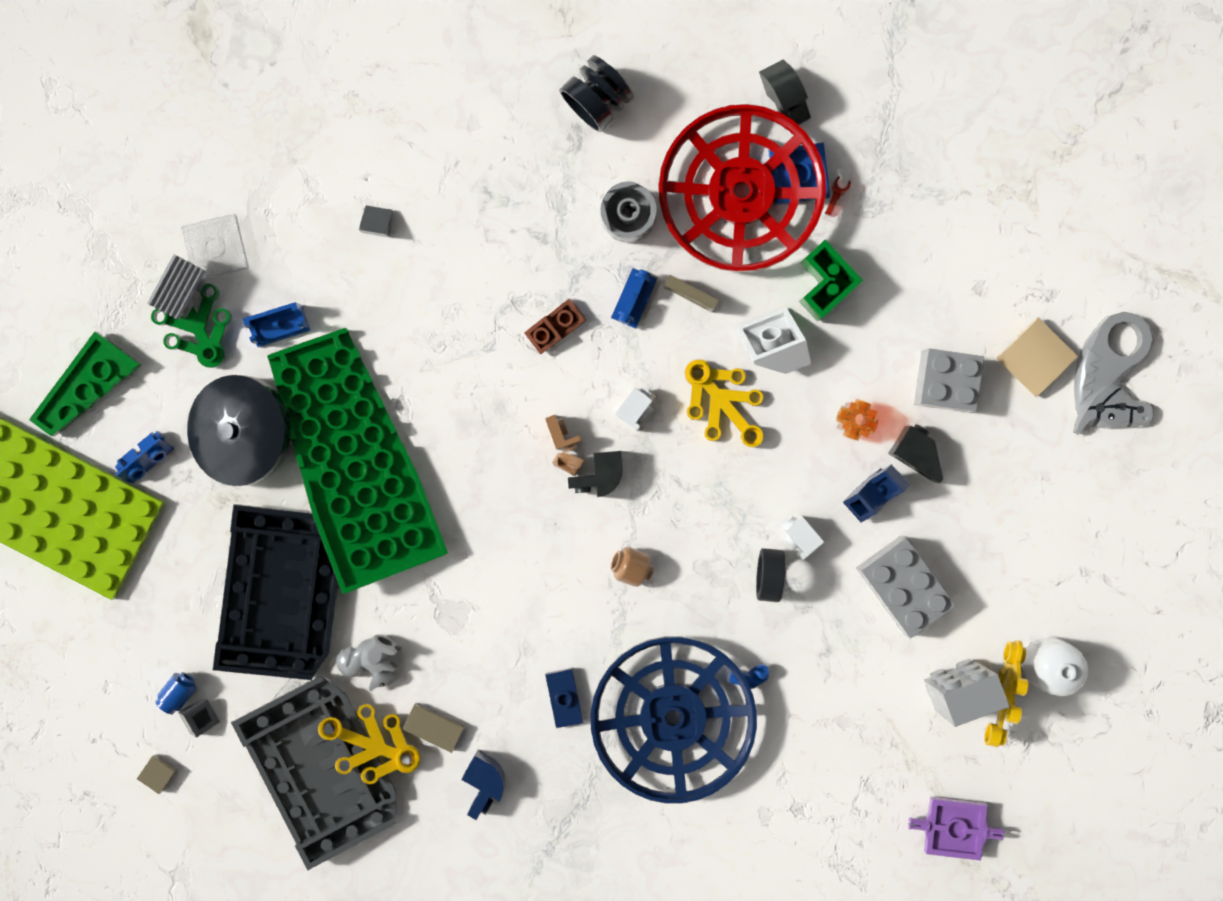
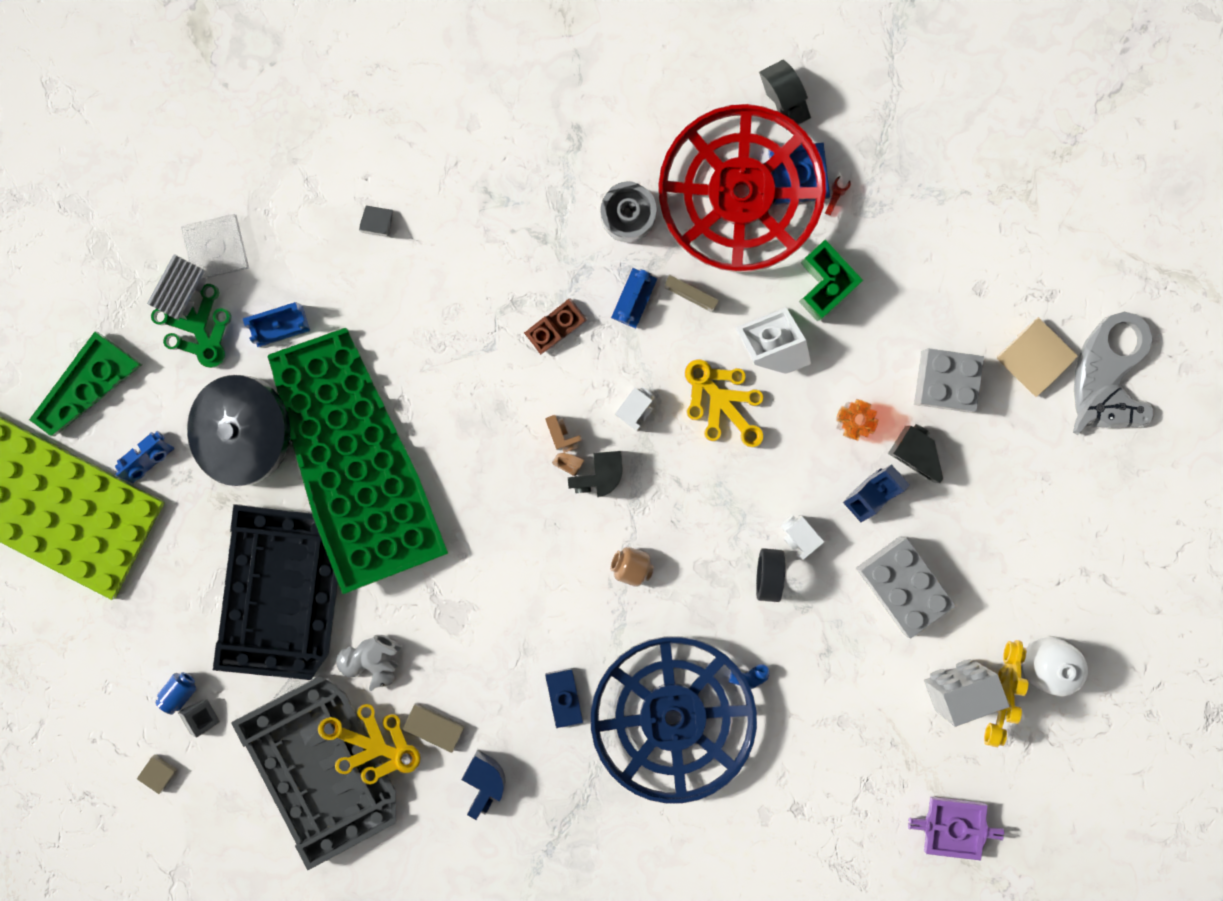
(601, 89): black wheel -> none

